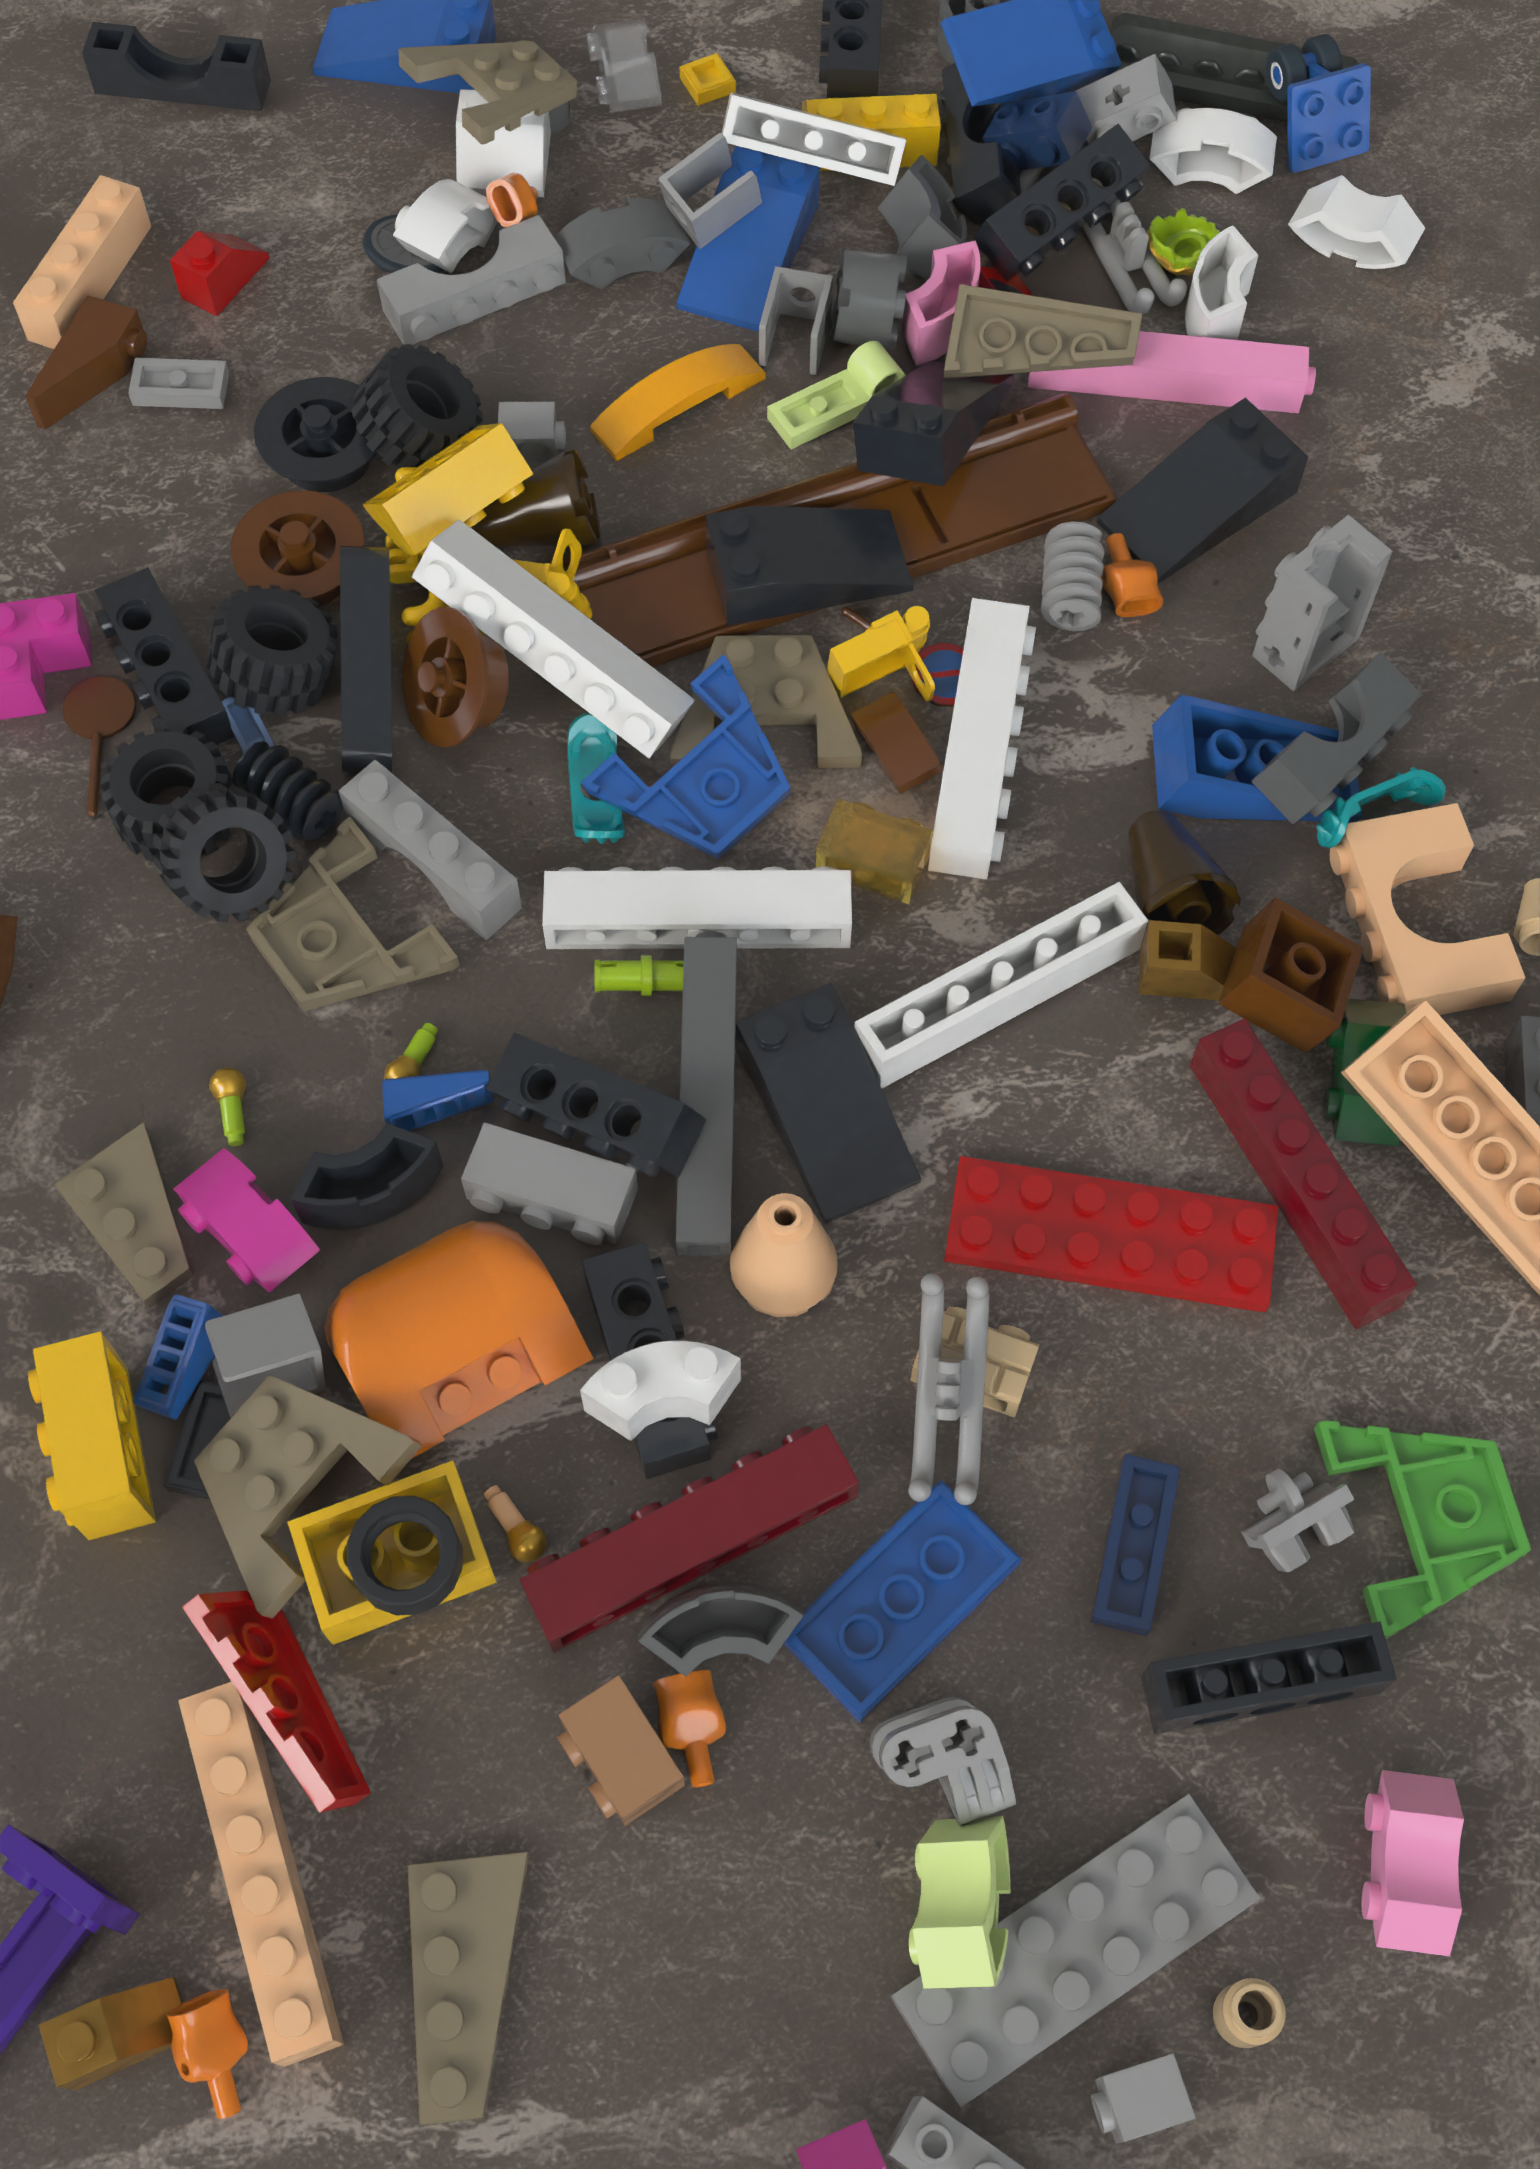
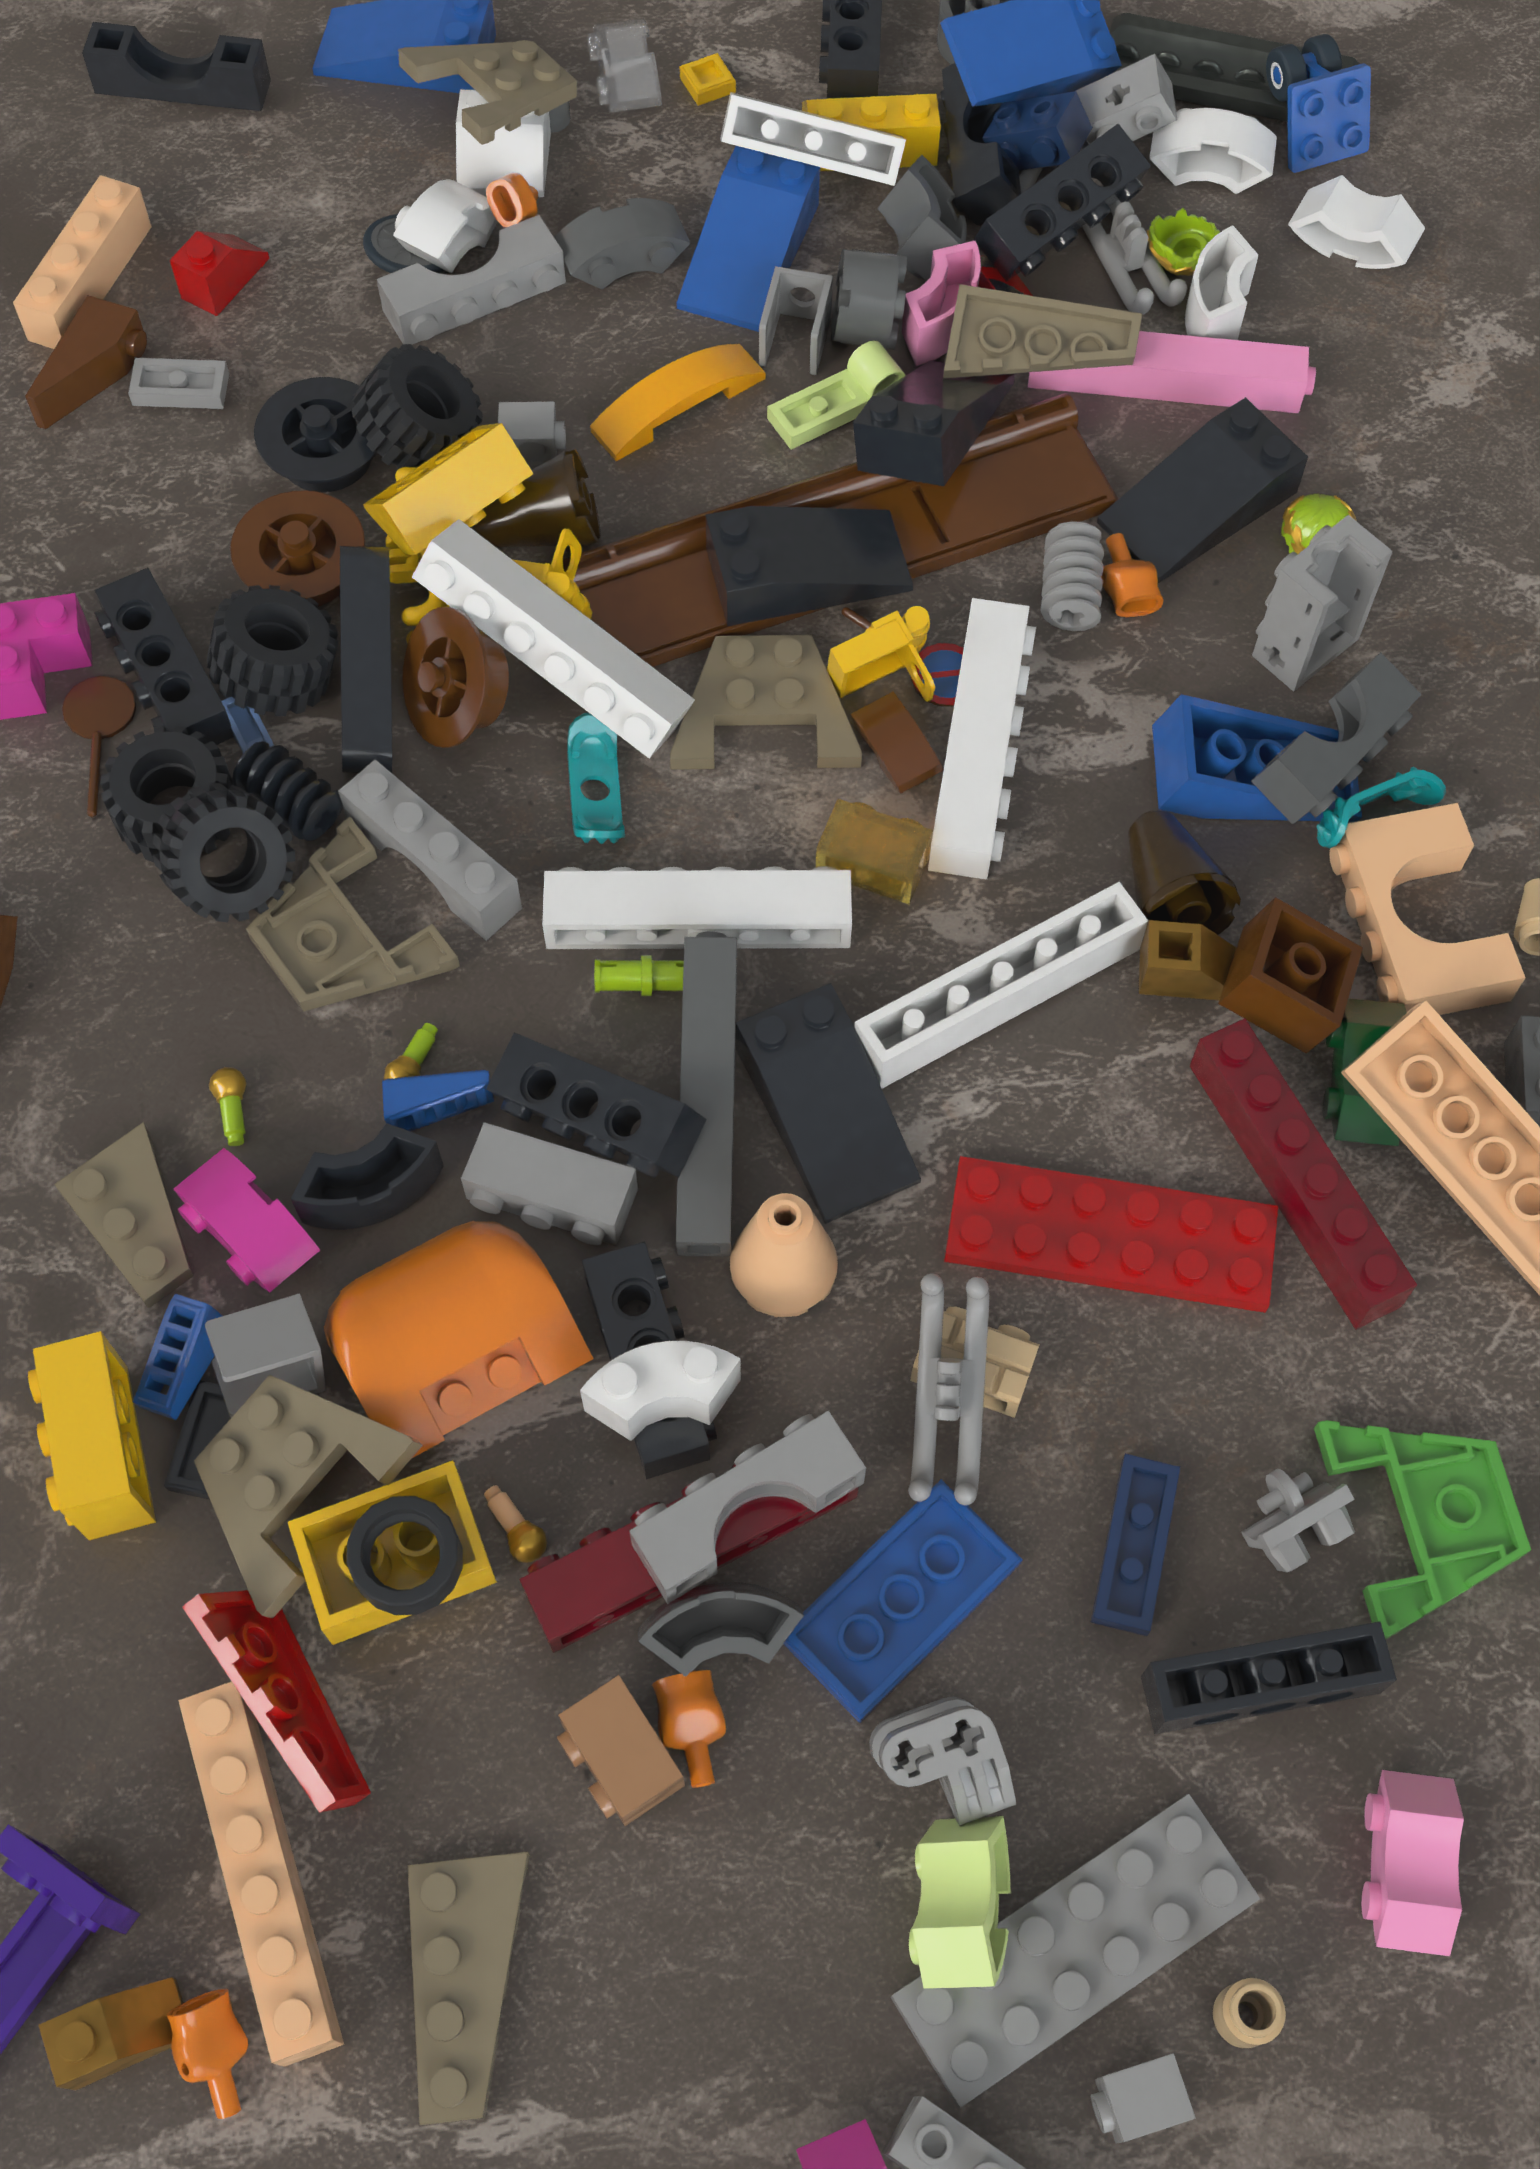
(693, 175): light grey piece -> none
(717, 787): blue wing -> none
(807, 1465): none -> light grey arch
(1310, 514): none -> lime hair

